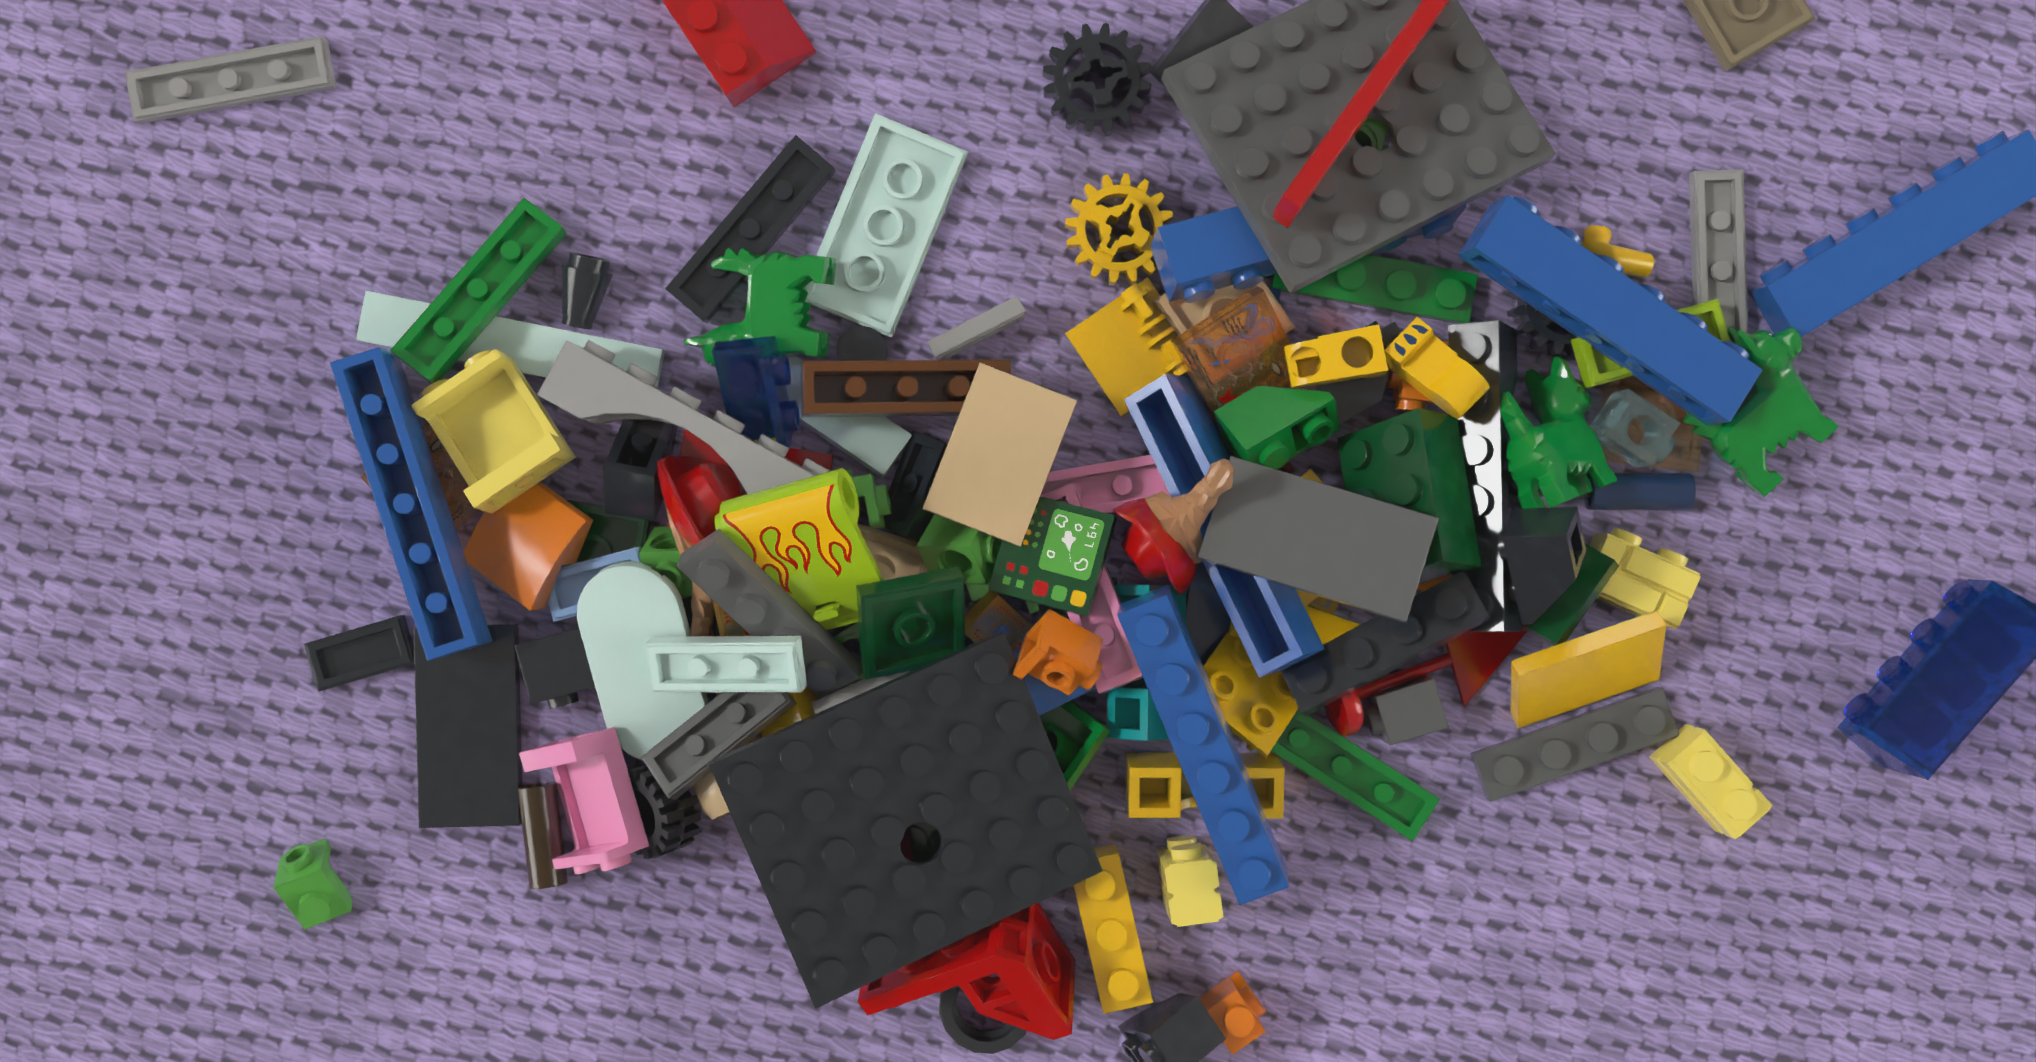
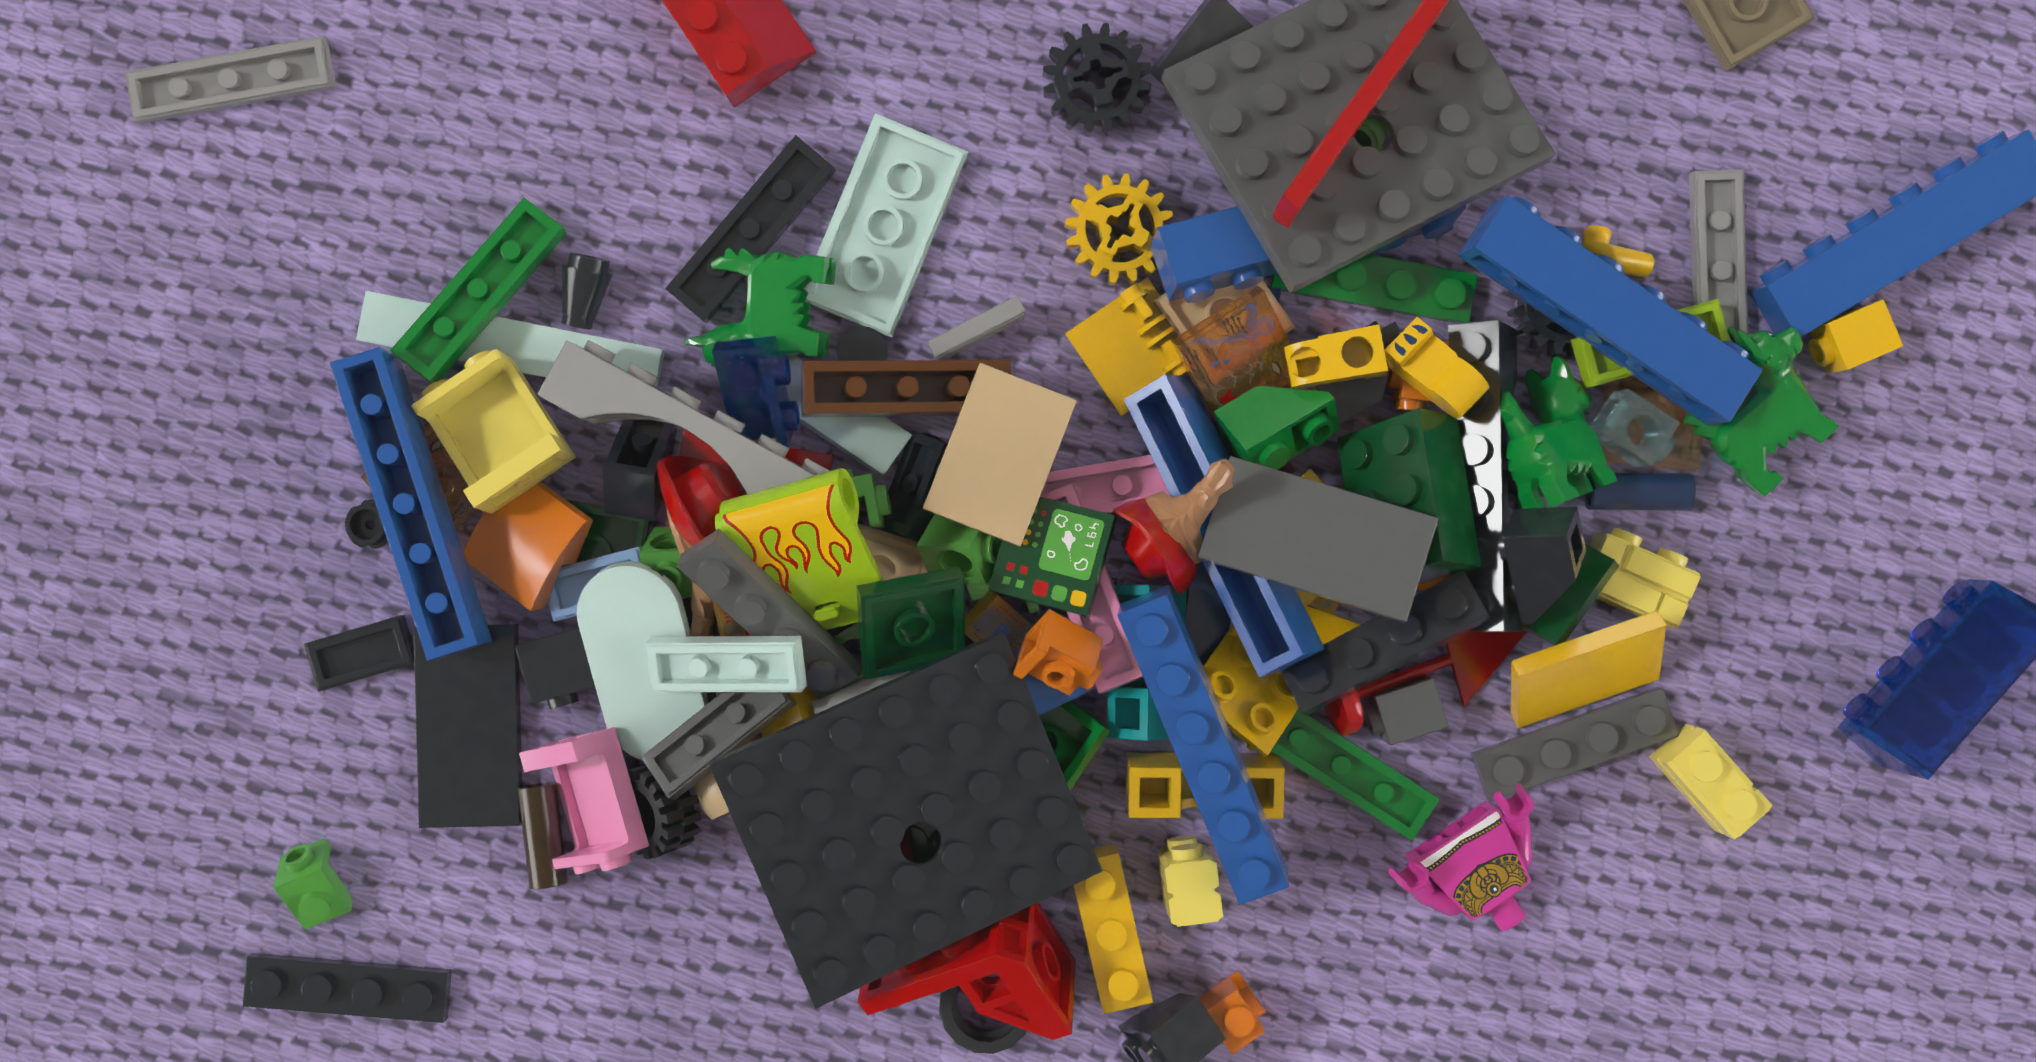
(347, 987): none -> black plate
(357, 527): none -> black plate
(1475, 862): none -> dark pink torso
(1854, 337): none -> yellow brick

